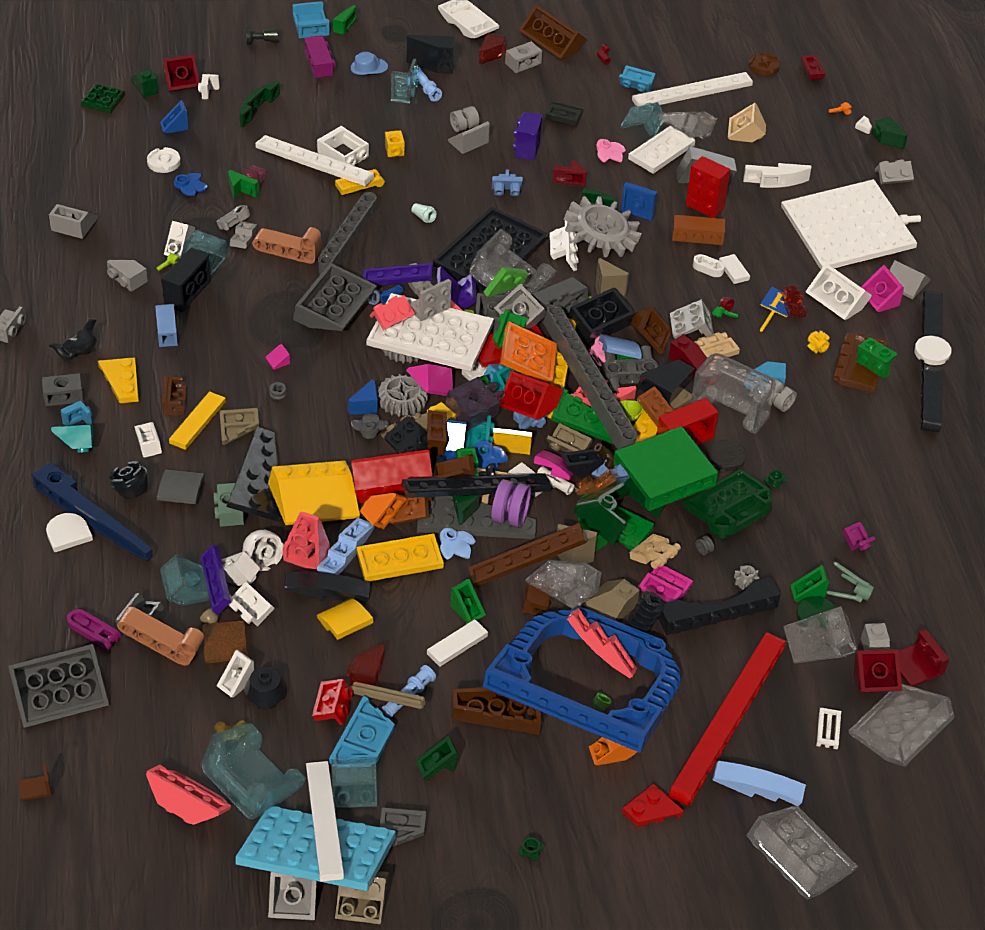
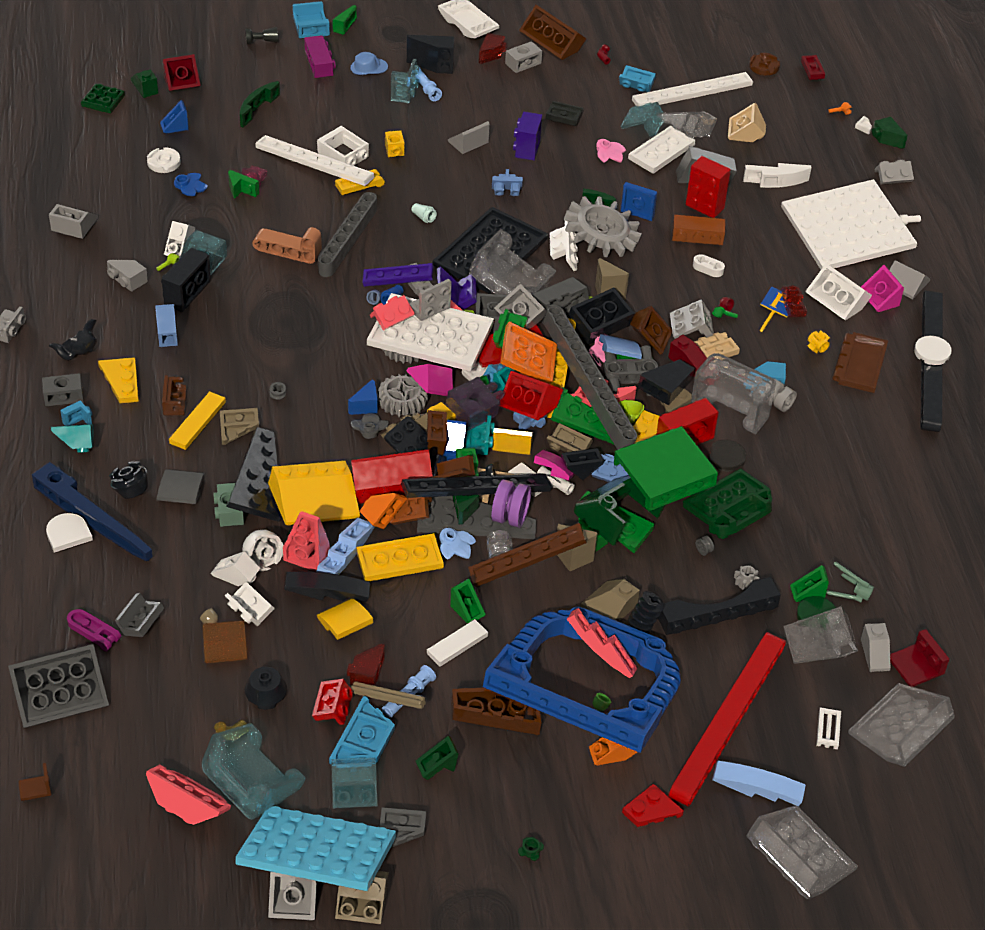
(148, 441): white slope -> none
(160, 637): nougat beam -> none
(184, 581): clear light blue slope -> none
(208, 82): white bracket -> none
(215, 579): dark purple tile -> none
(233, 217): light grey piece -> none
(236, 674): white slope -> none
(243, 235): light grey slope -> none
(278, 357): dark pink slope -> none
(324, 822): white tile -> none
(333, 299): dark grey slope -> none
(464, 119): light grey wheel -> none
(493, 455): blue plate -> none
(498, 543): none -> clear wheel
(506, 280): bright green wing -> none
(534, 599): reddish brown hinge -> none
(566, 581): clear slope -> none
(570, 175): dark red slope -> none
(590, 485): clear orange slope -> none
(606, 454): dark brown arm -> none
(651, 551): tan plate -> none
(654, 404): dark orange bracket -> none
(666, 584): dark pink slope -> none
(734, 269): white tile -> none
(775, 478): dark green plate -> none
(857, 537): magenta bracket -> none
(875, 357): green bracket -> none
(878, 671): dark red slope -> none

